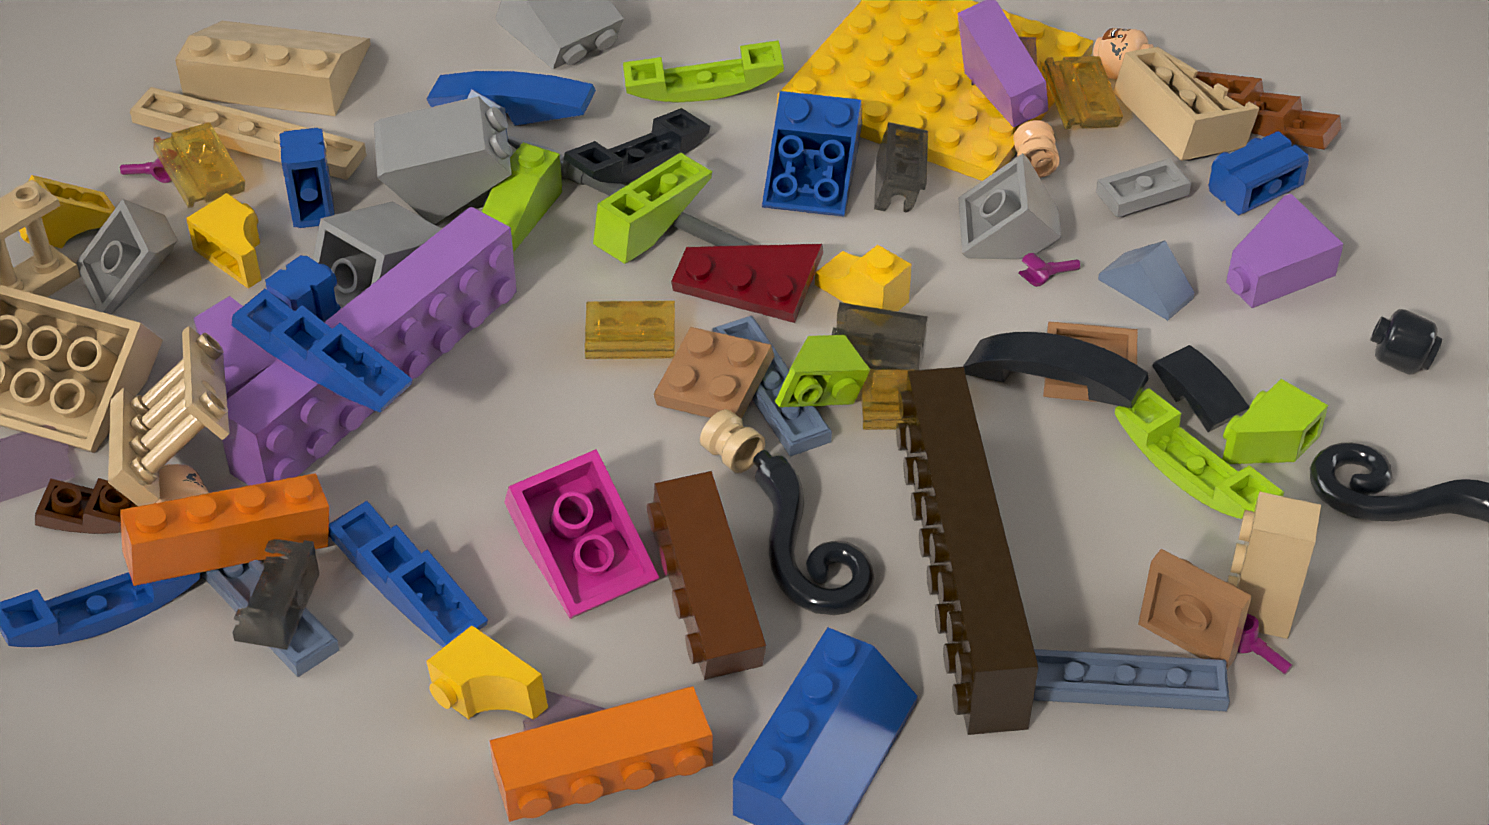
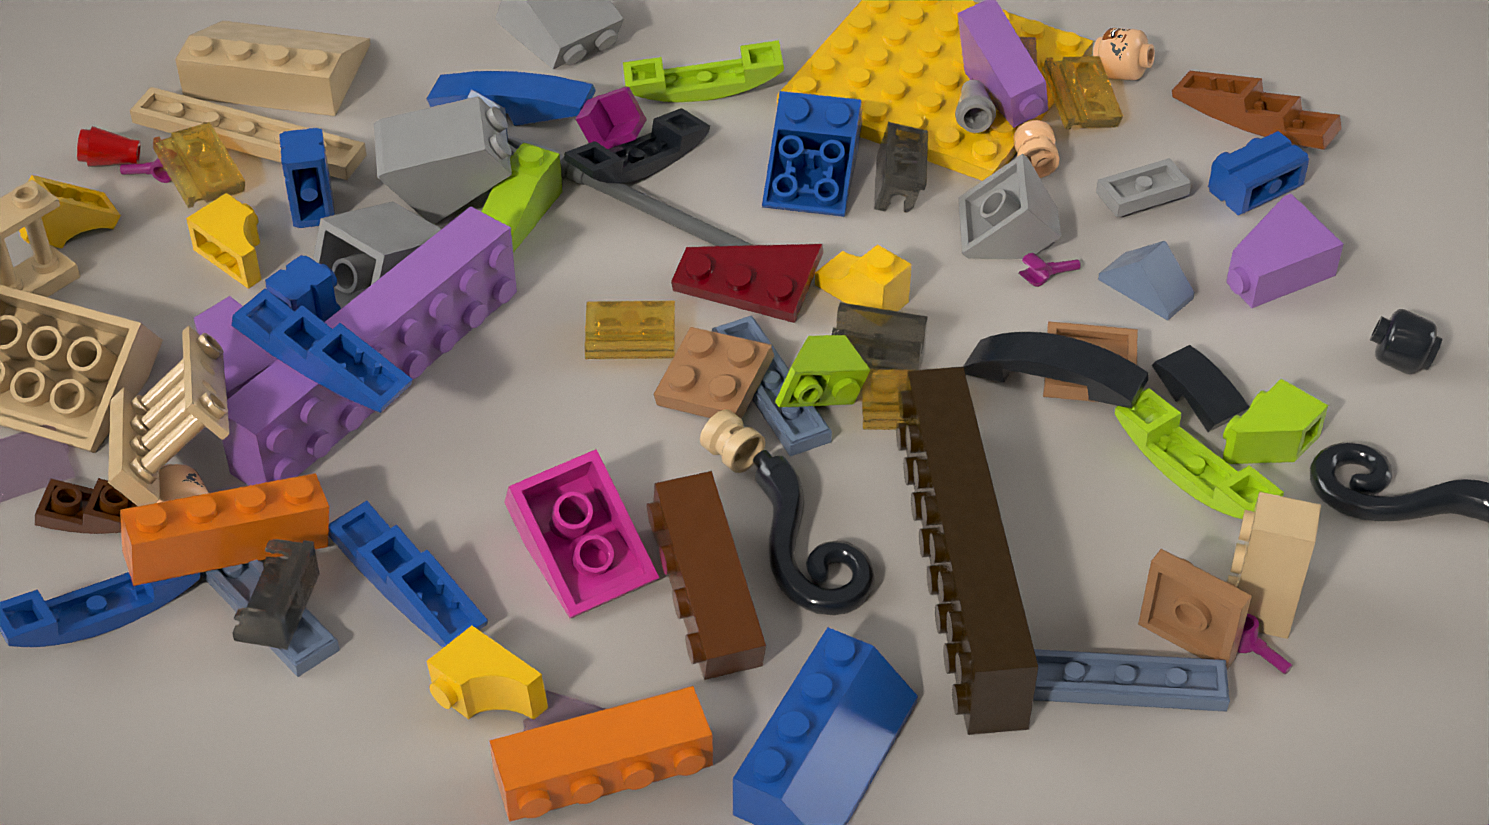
(106, 148): none -> red cone
(125, 254): light grey slope -> none
(611, 118): none -> magenta panel
(647, 207): lime slope -> none
(975, 108): none -> light grey cone
(1181, 108): tan wedge -> none

